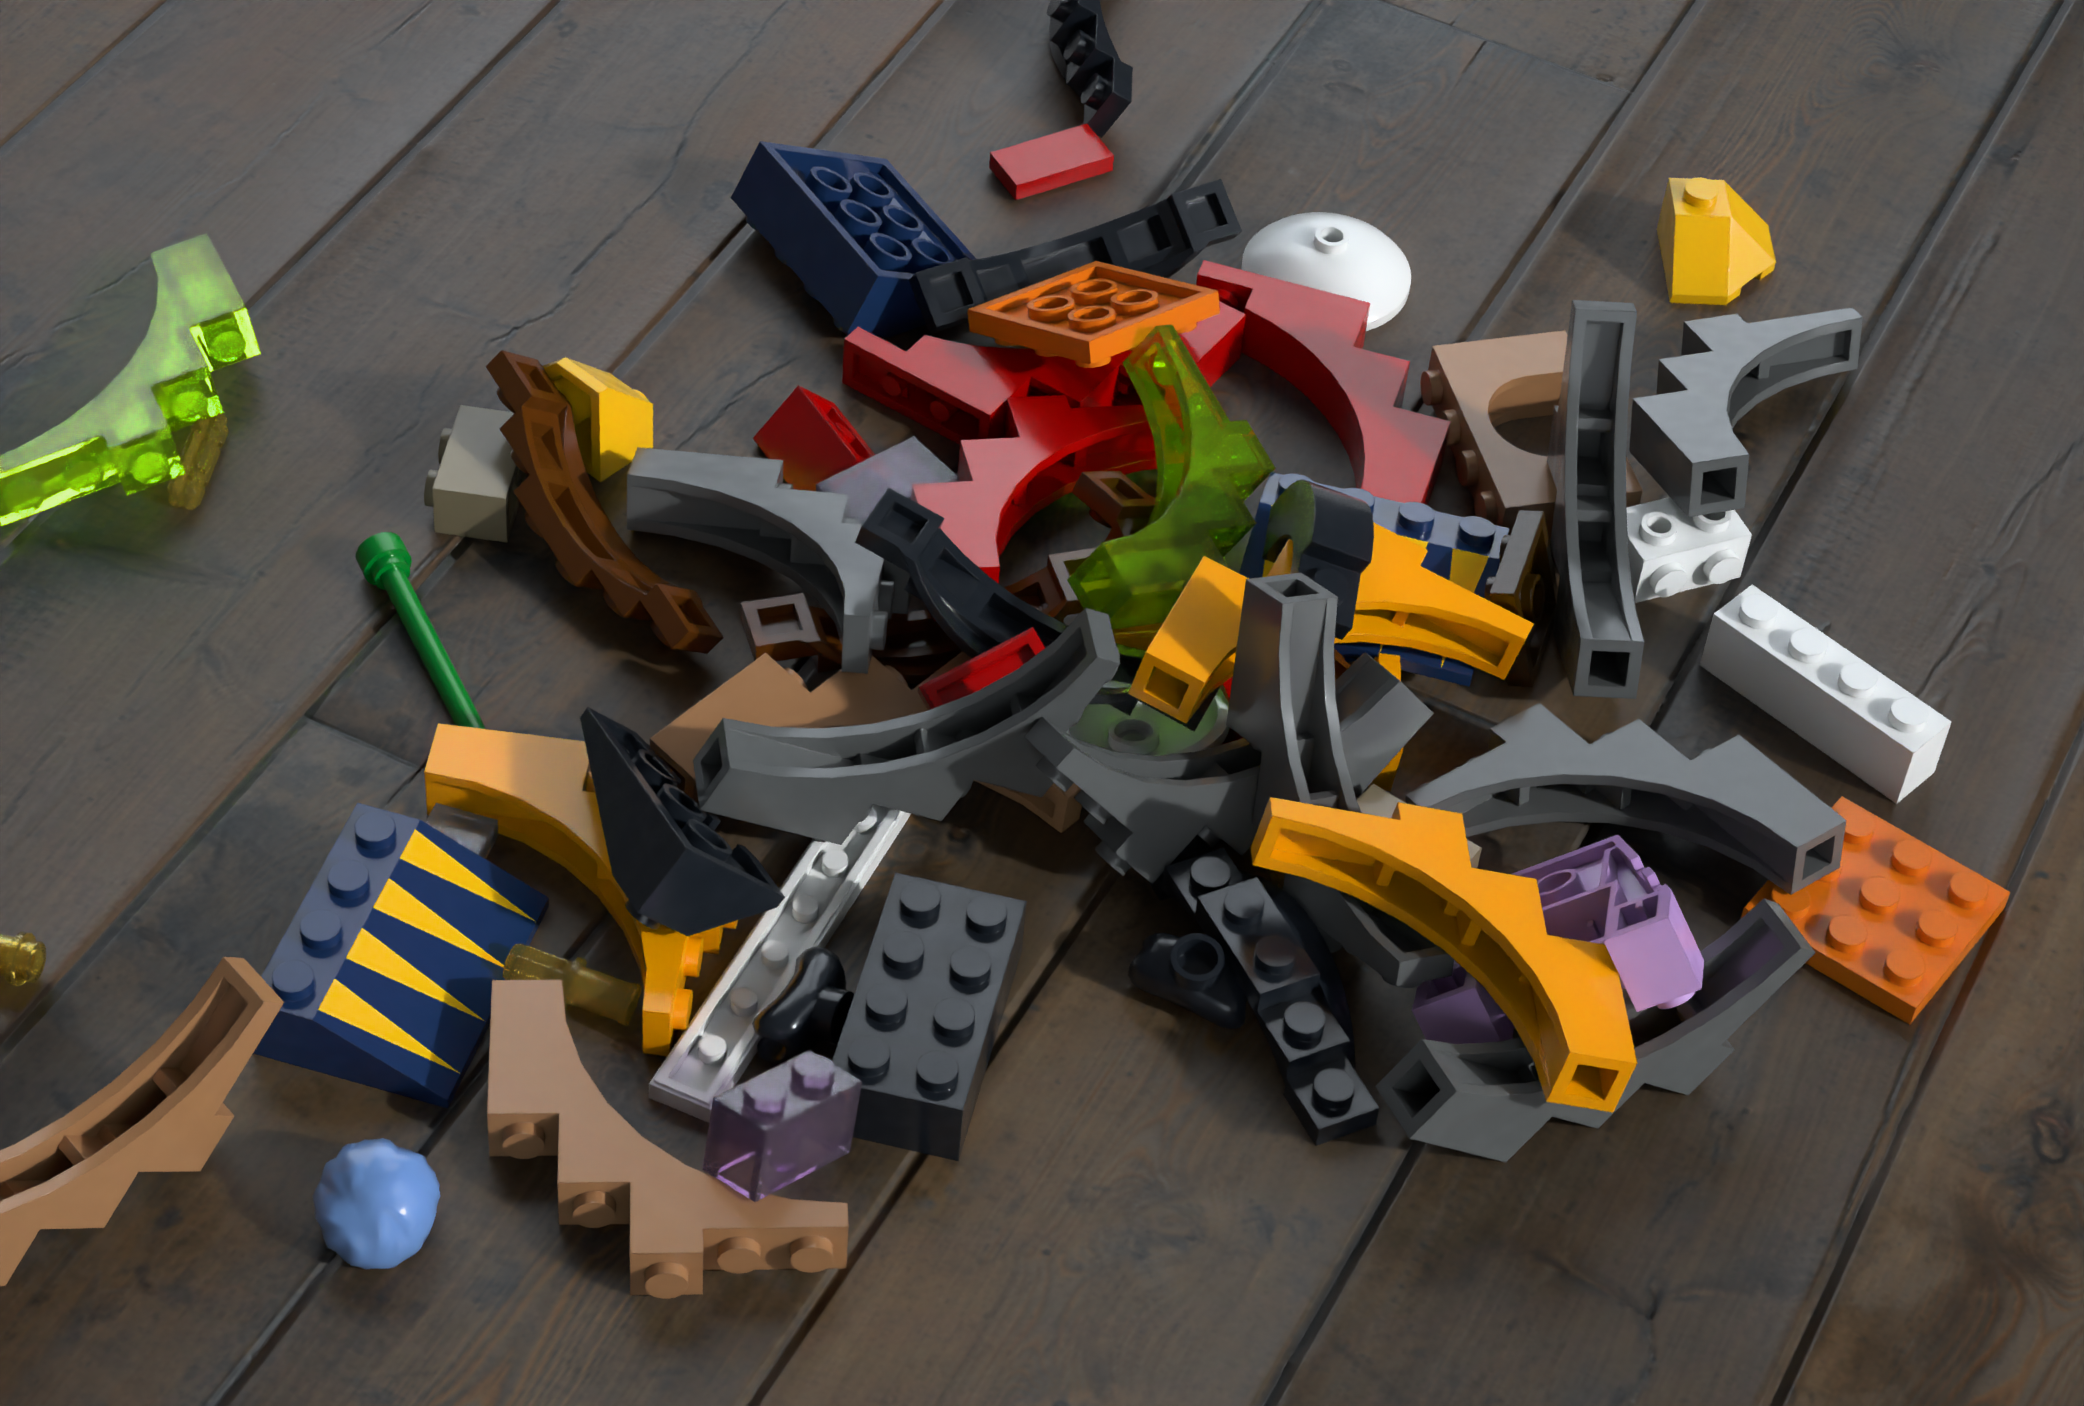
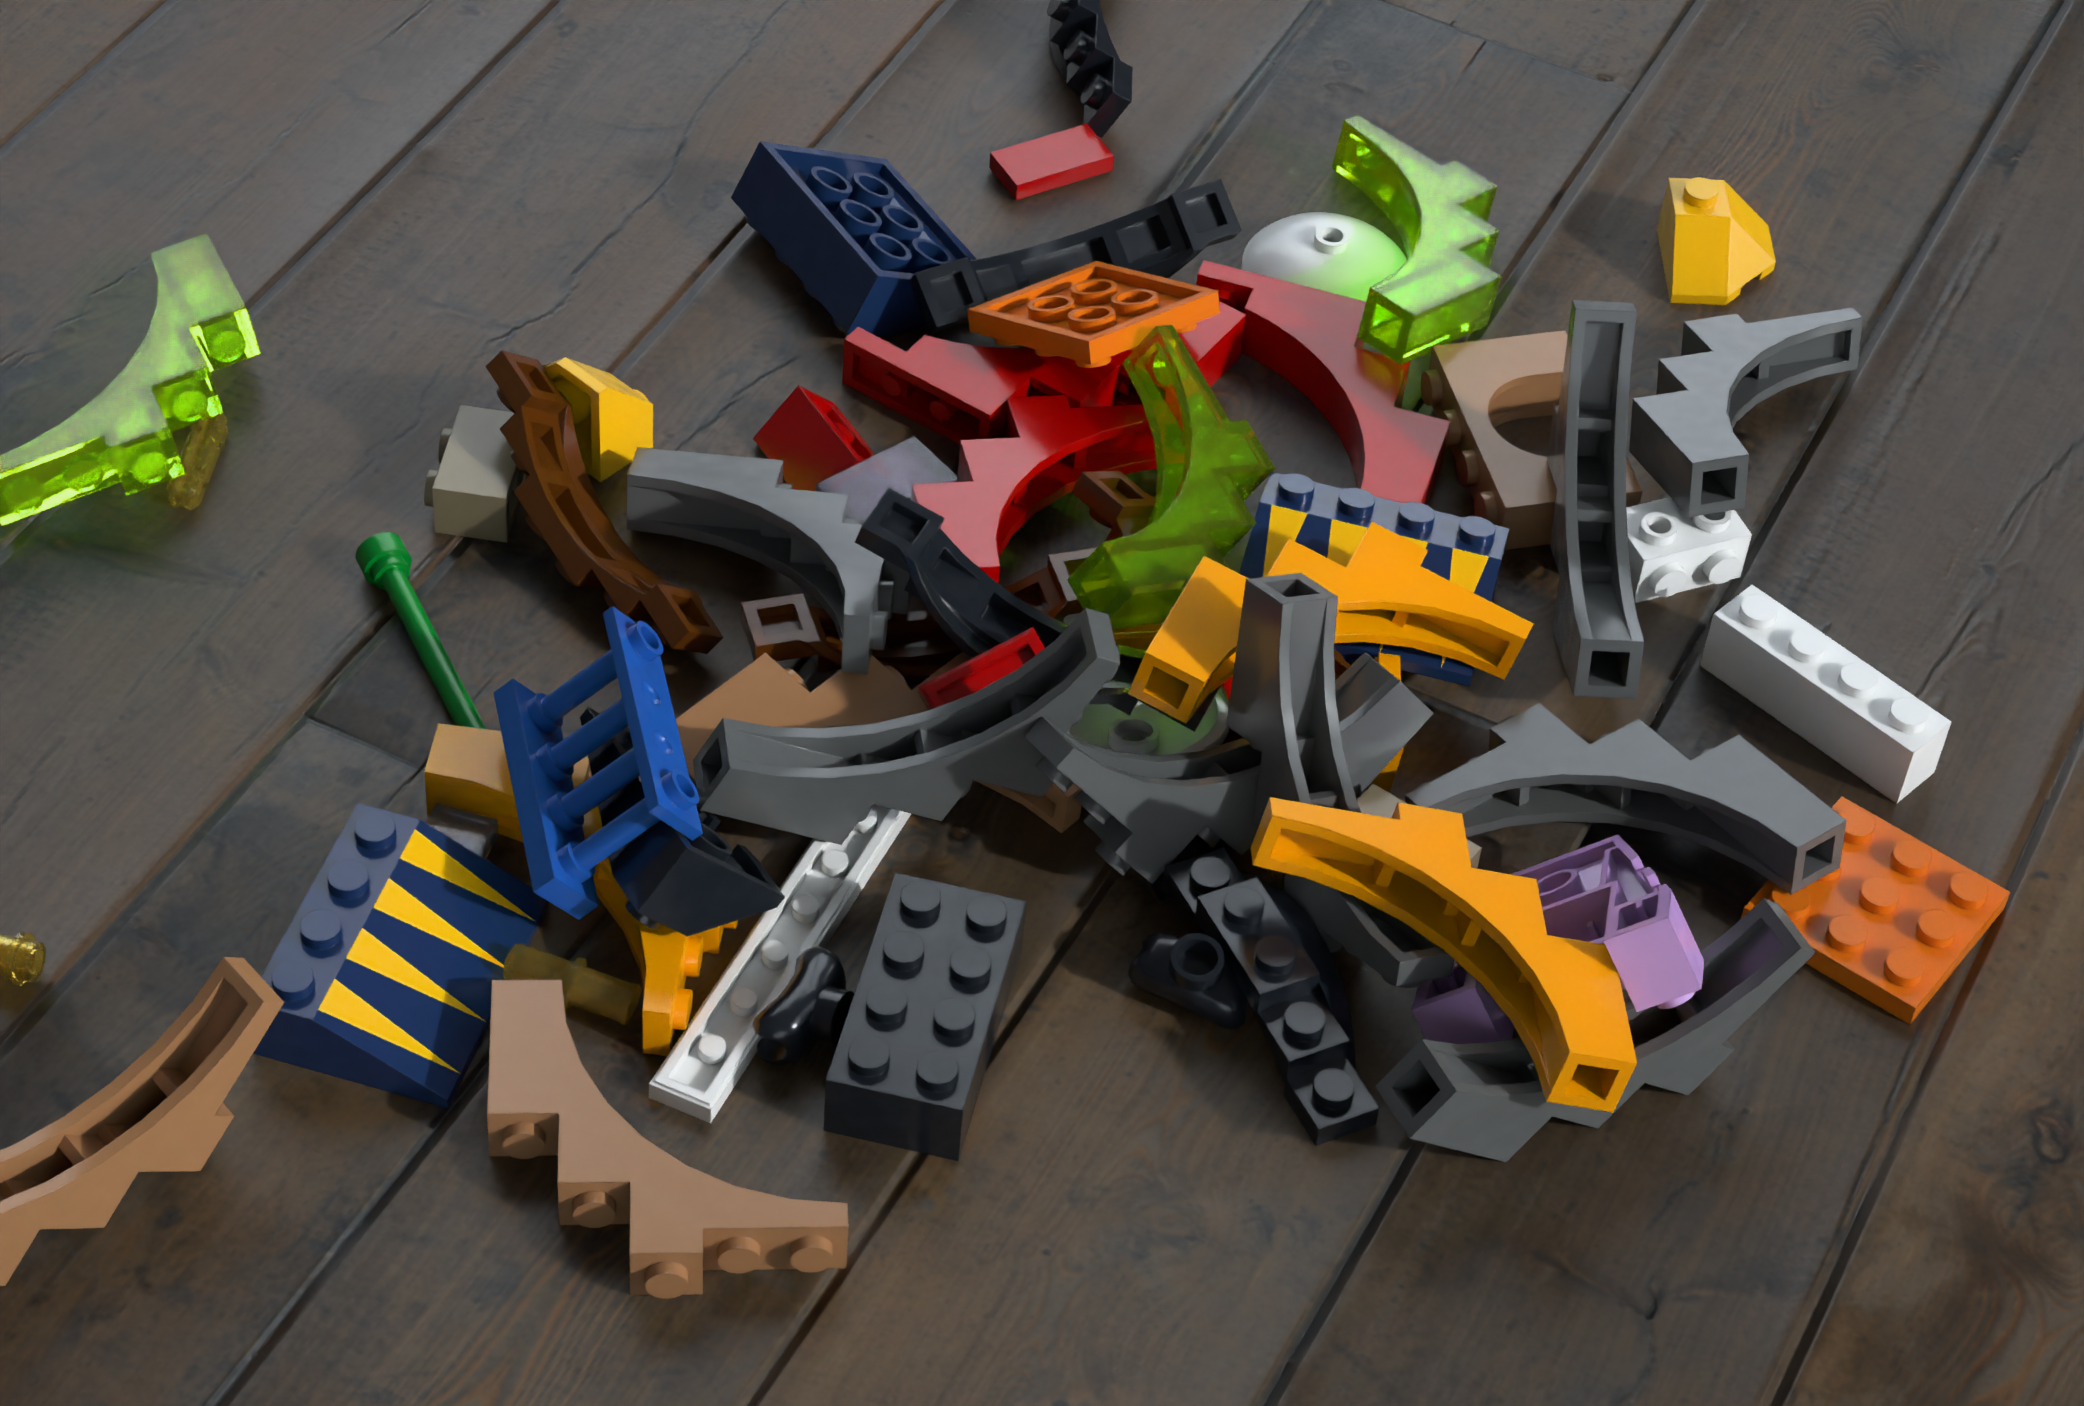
(376, 1203): medium blue hair -> none
(543, 762): none -> blue fence
(781, 1125): clear purple brick -> none
(1329, 539): black arch -> none
(1446, 236): none -> clear neon green arch
(1526, 588): dark brown plate -> none

